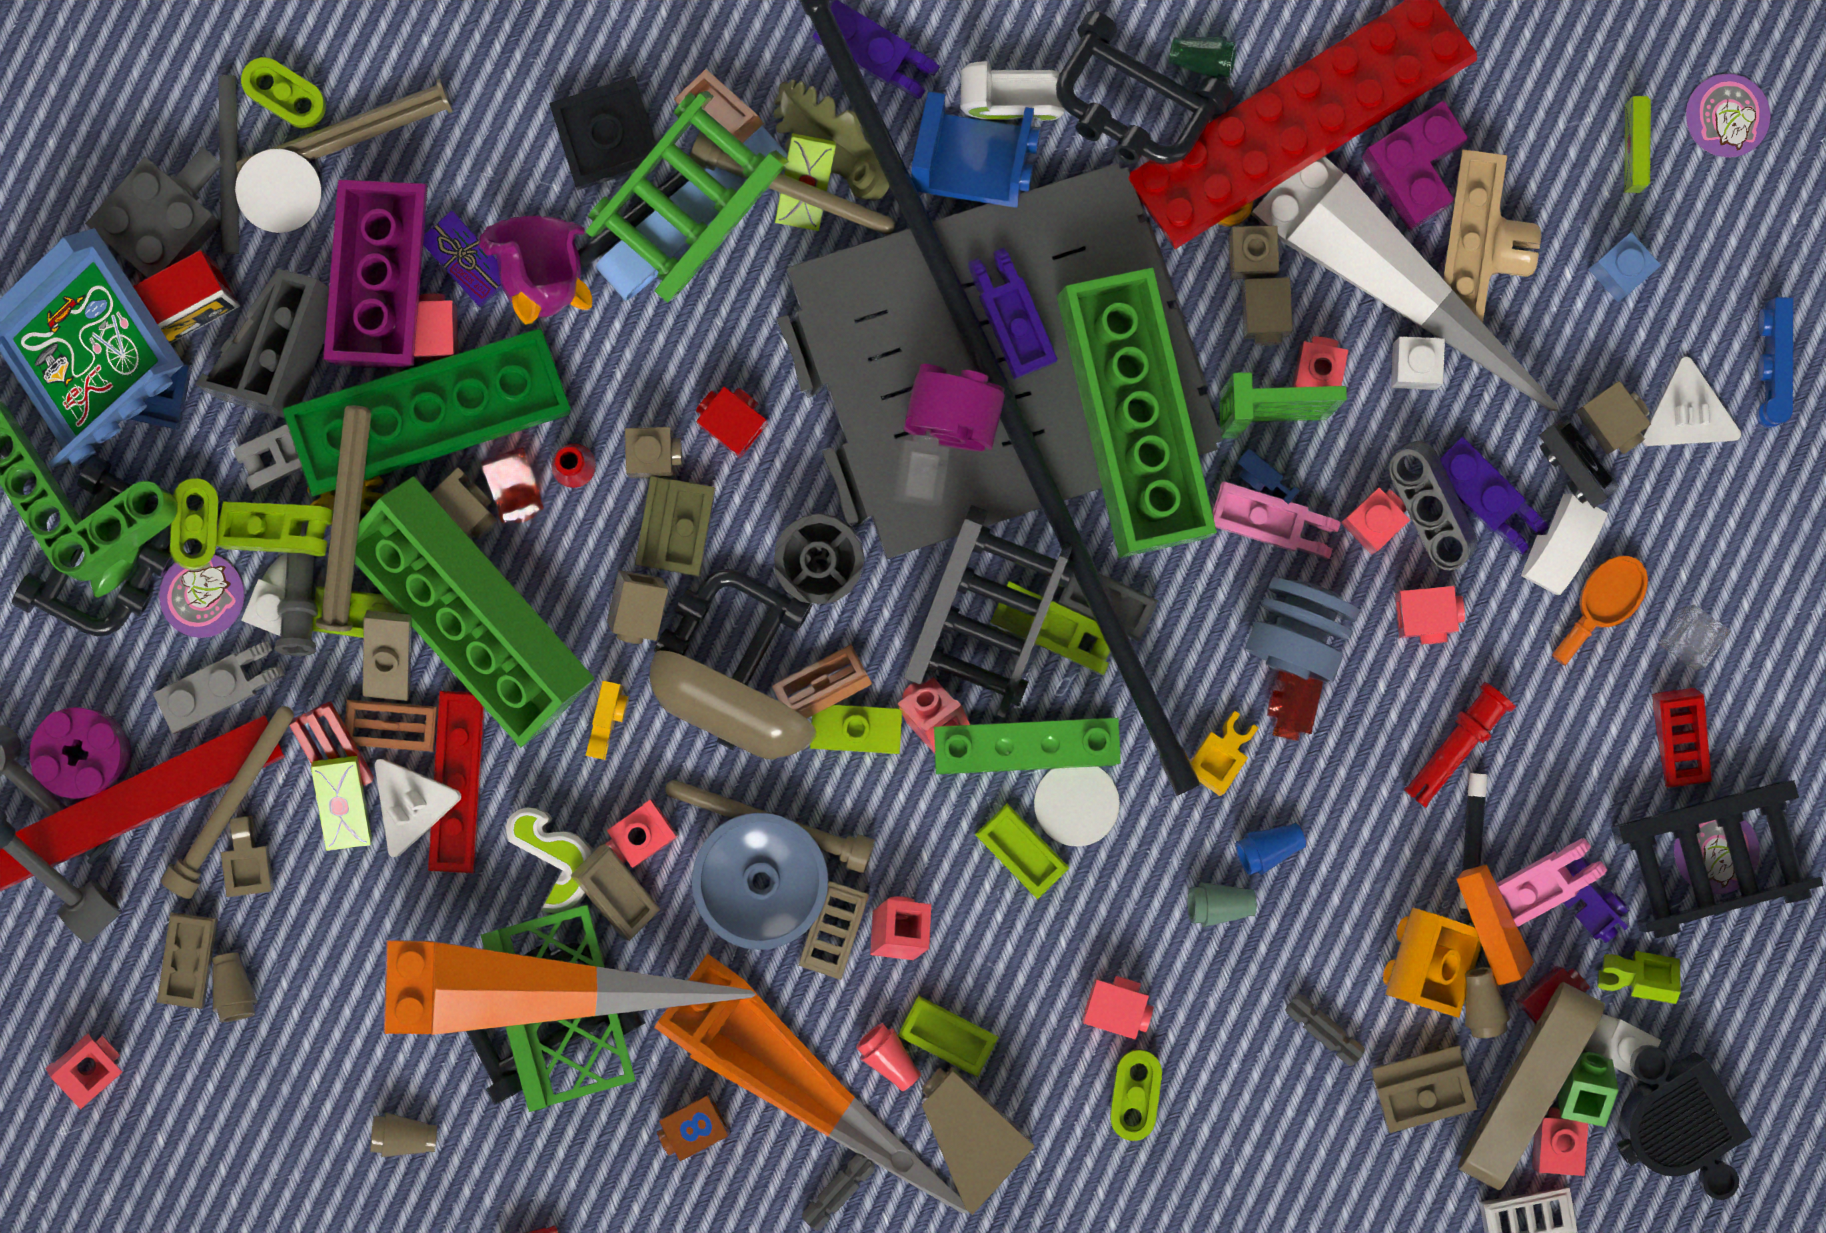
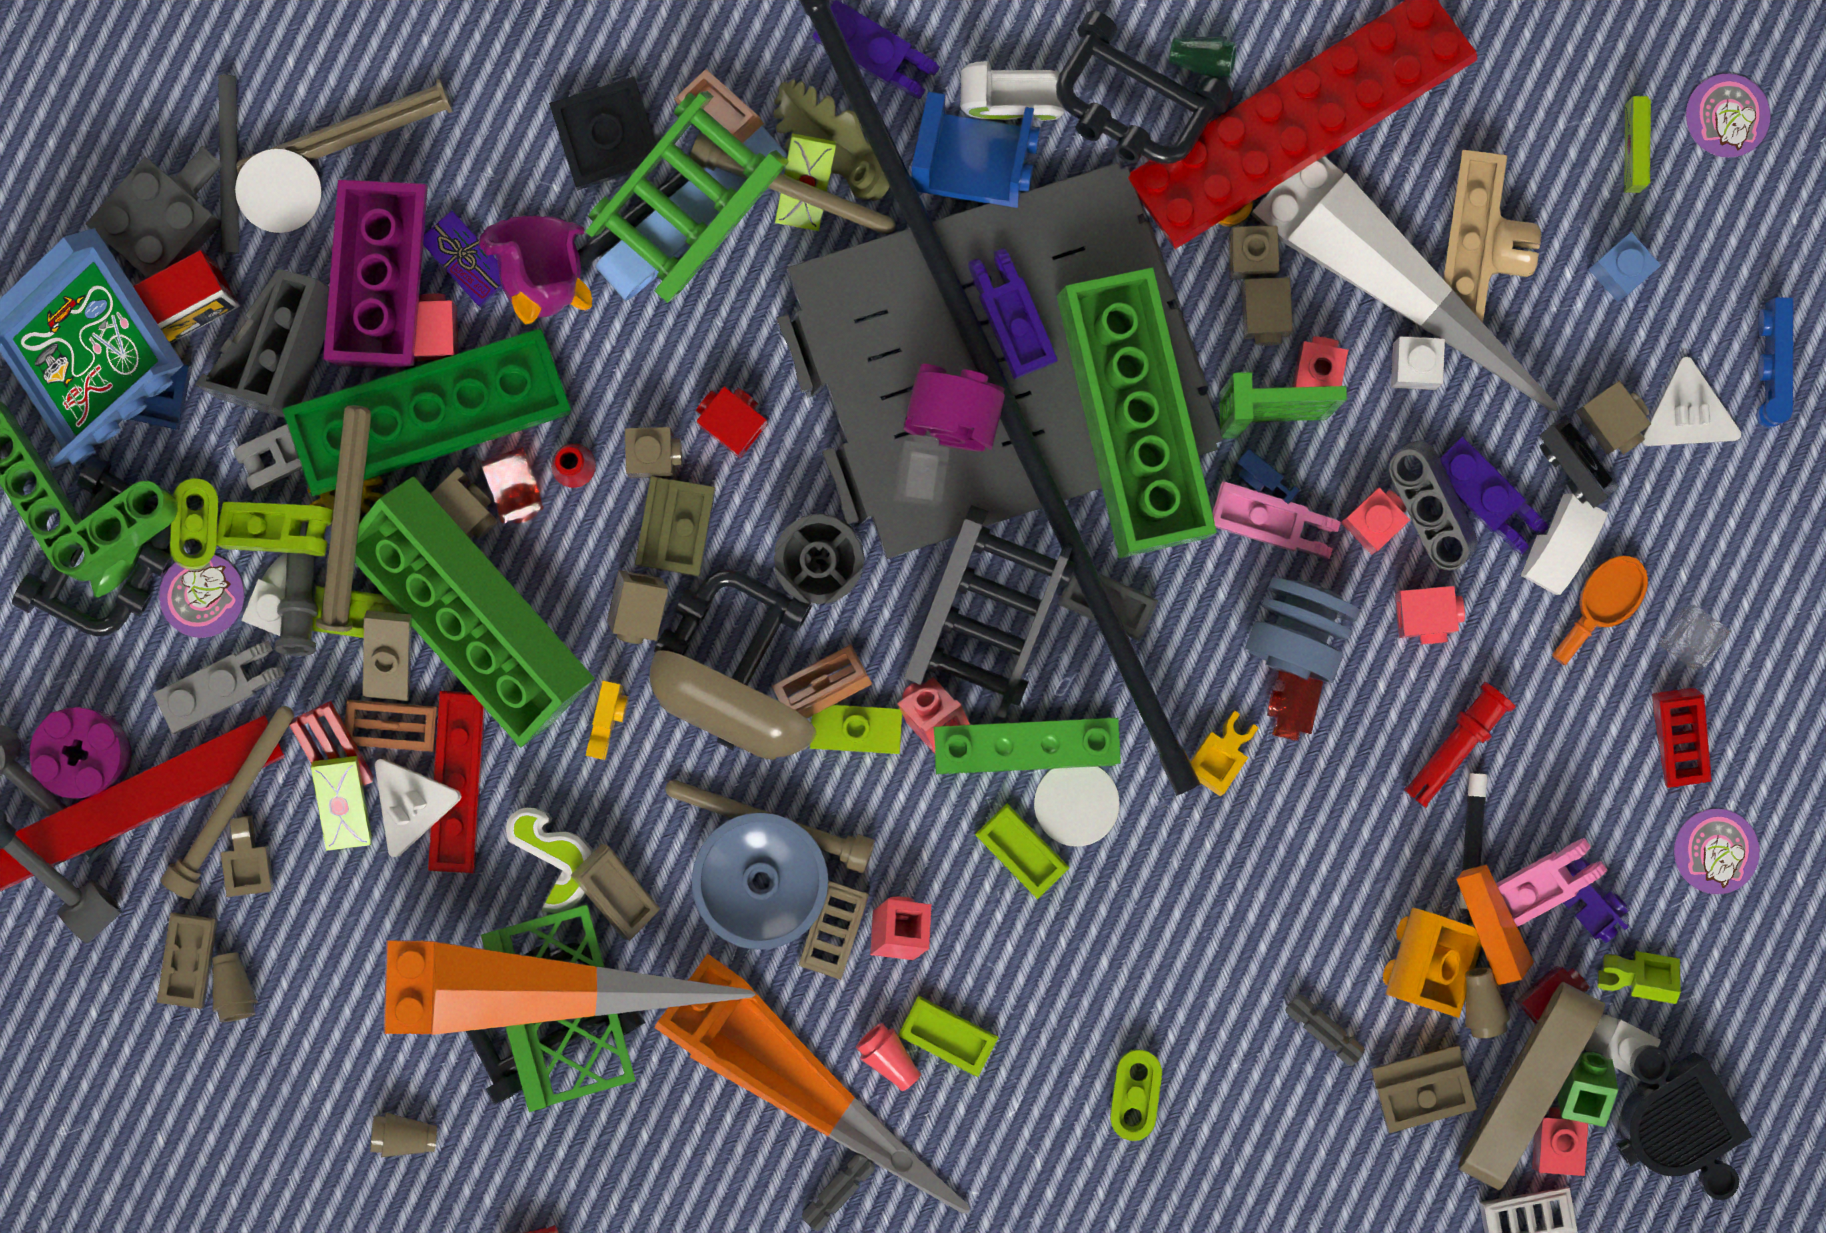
(84, 1086): coral brick -> none
(285, 92): lime plate -> none
(657, 830): coral brick -> none
(692, 1128): dark orange brick -> none
(973, 1136): dark tan slope -> none
(1059, 632): lime plate -> none
(1118, 1007): coral brick -> none
(1219, 904): sand green cone -> none
(1269, 847): blue cone -> none
(1405, 162): magenta brick -> none
(1728, 814): black fence -> none

